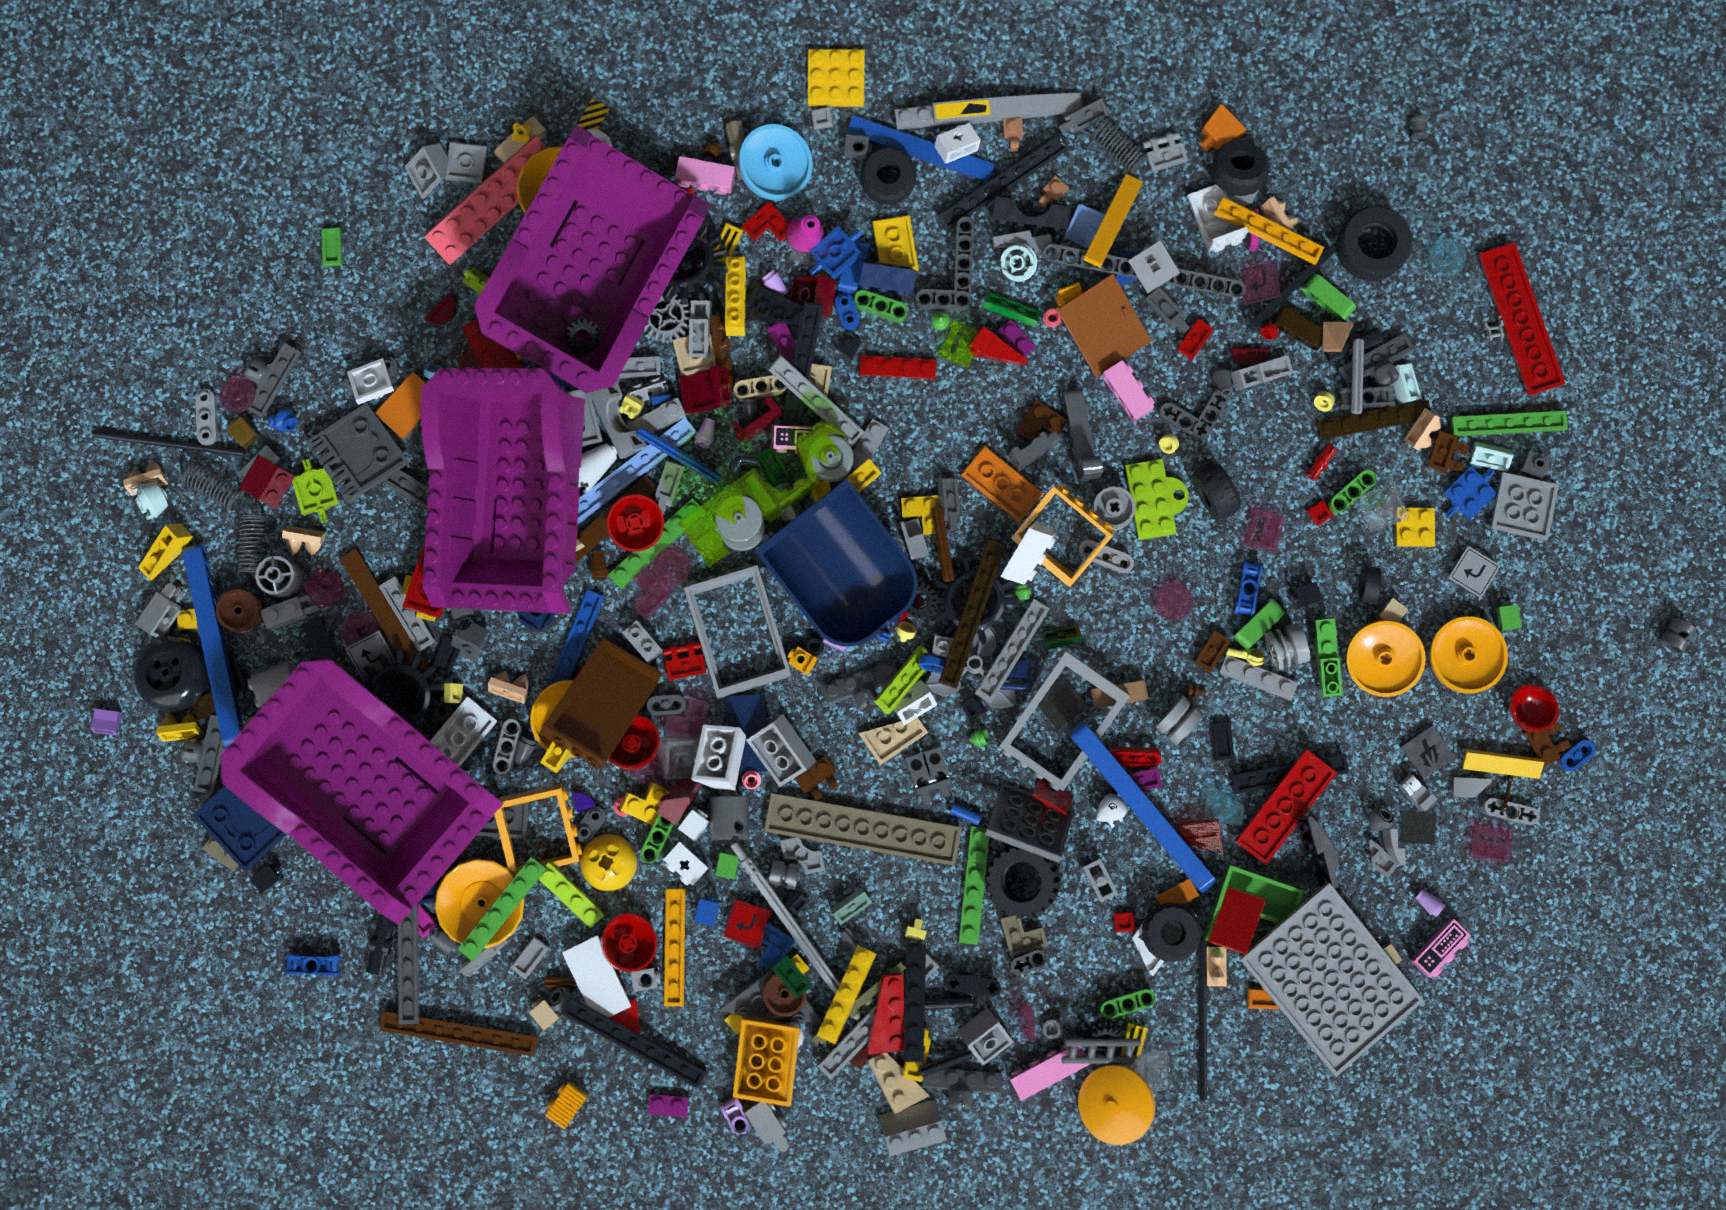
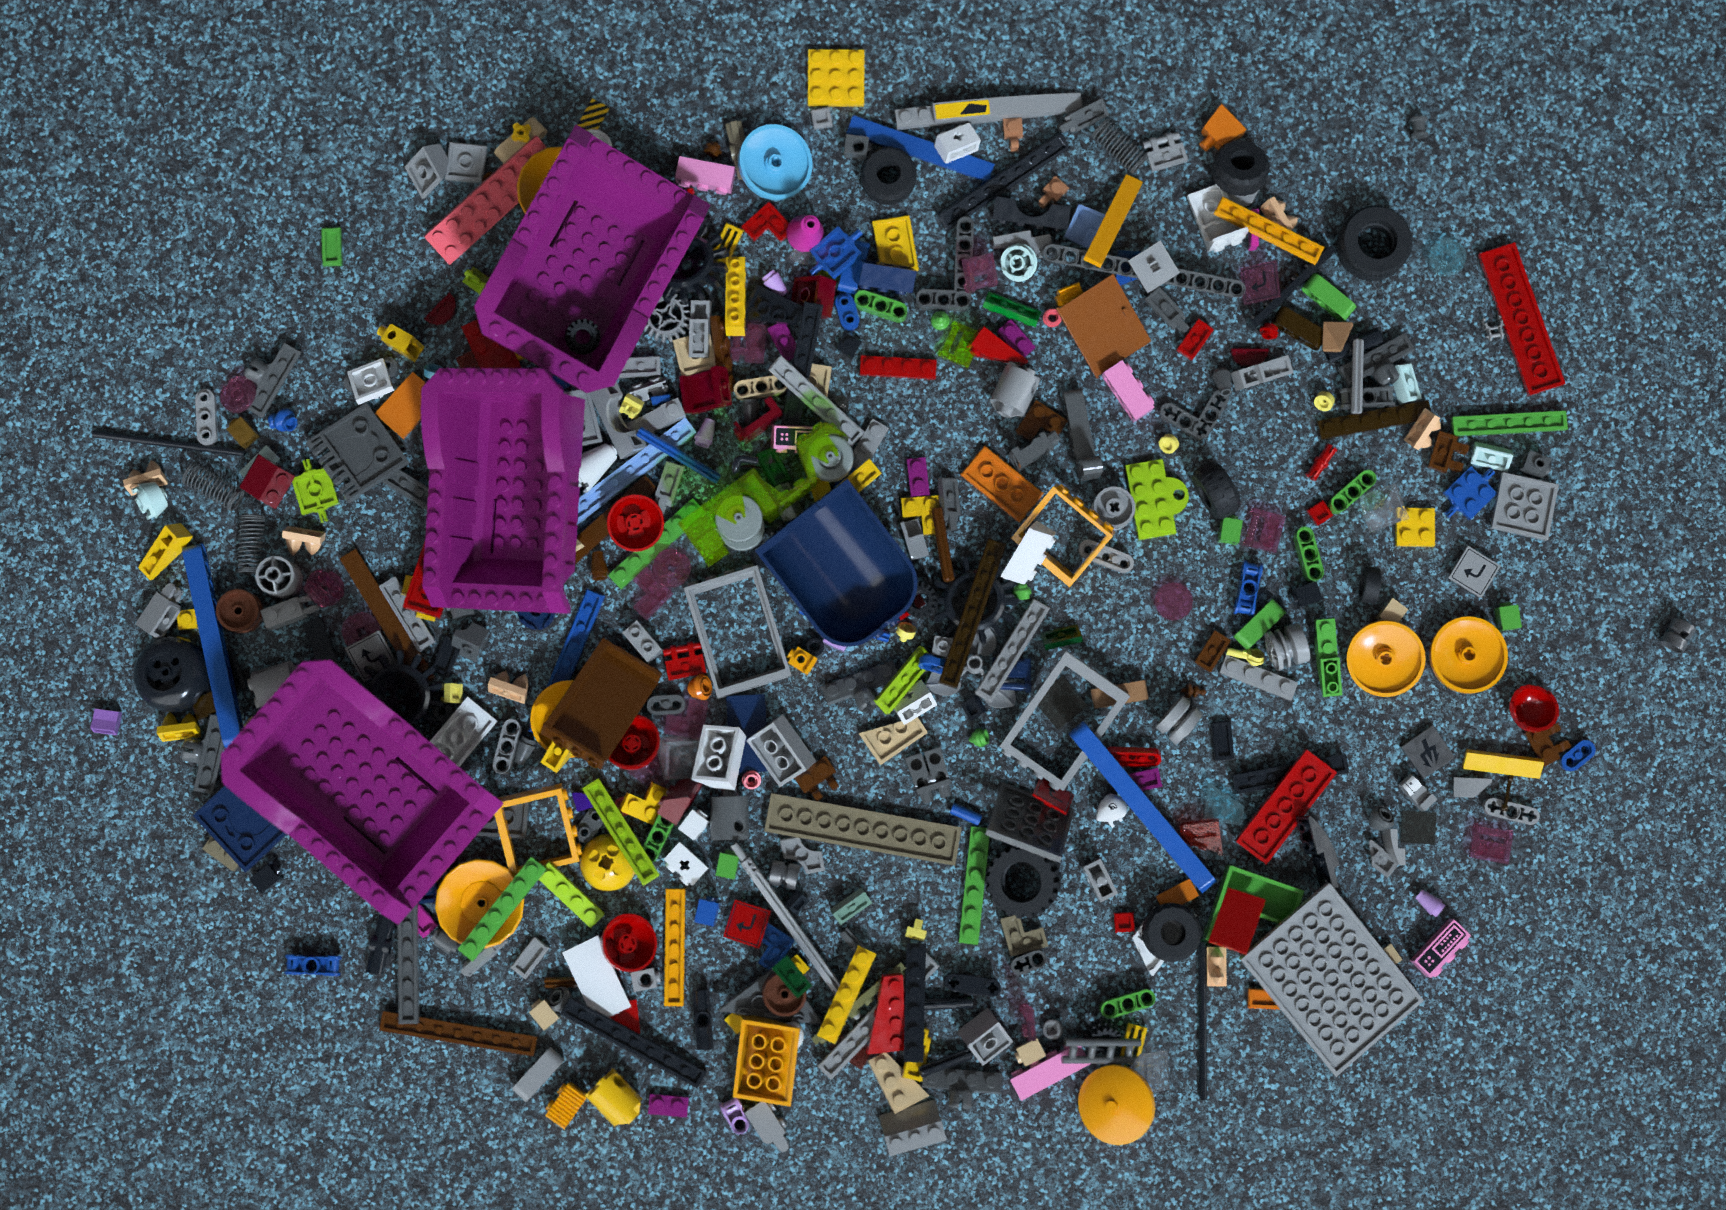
(400, 341): none -> yellow torso
(538, 1074): none -> light grey beam
(615, 1099): none -> yellow cylinder
(620, 832): none -> lime plate
(700, 687): none -> orange cone
(704, 1033): none -> black piece
(755, 345): none -> clear pink plate
(918, 477): none -> magenta plate
(978, 266): none -> clear pink plate
(1014, 391): none -> light grey cylinder
(1029, 1052): none -> tan brick
(1230, 530): none -> bright green brick
(1307, 564): none -> bright green beam

